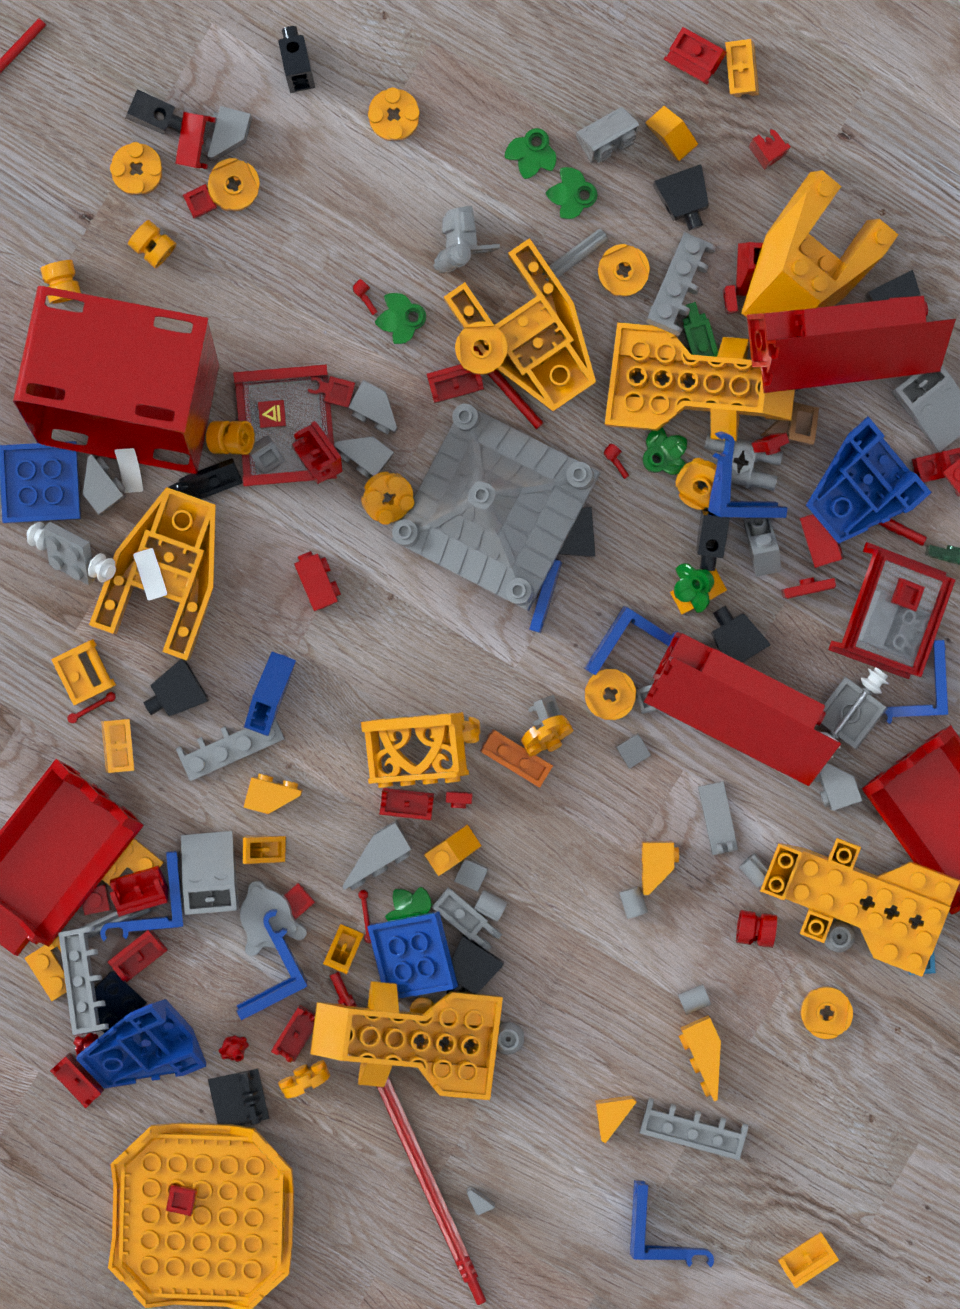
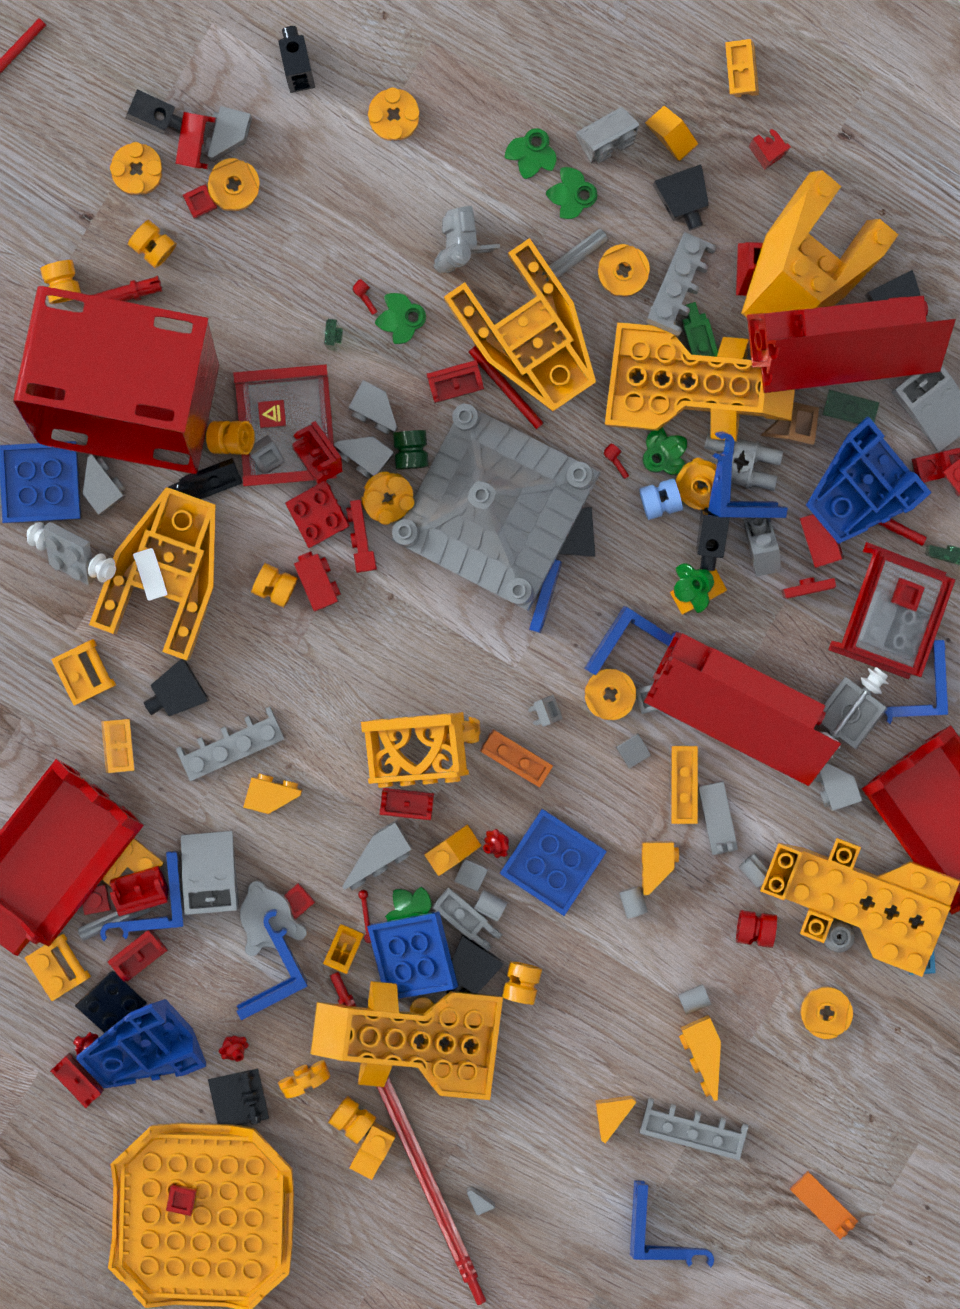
(73, 718): red hinge -> none
(80, 981): light grey hinge -> none
(129, 470): white sticker -> none
(134, 290): none -> red pin
(263, 849): light orange slope -> none
(269, 693): blue slope -> none
(274, 585): none -> light orange wheel
(295, 1034): red hinge -> none
(317, 514): none -> red hinge
(333, 334): none -> clear green plate
(336, 391): red plate -> none
(352, 1119): none -> light orange wheel
(364, 559): none -> red plate
(373, 1150): none -> light orange arch
(410, 449): none -> dark green wheel
(458, 799): red plate -> none
(471, 359): light orange plate -> none
(496, 843): none -> red plant
(517, 1038): light grey plate -> none
(522, 982): none -> light orange wheel
(548, 736): light orange plate -> none
(553, 862): none -> blue plate
(652, 503): none -> light blue wheel
(684, 784): none -> light orange plate
(695, 55): red plate -> none
(730, 299): red tile -> none
(737, 635): black torso -> none
(771, 443): red plate -> none
(808, 1260): light orange hinge -> none
(824, 1205): none -> orange hinge
(849, 407): none -> clear green plate

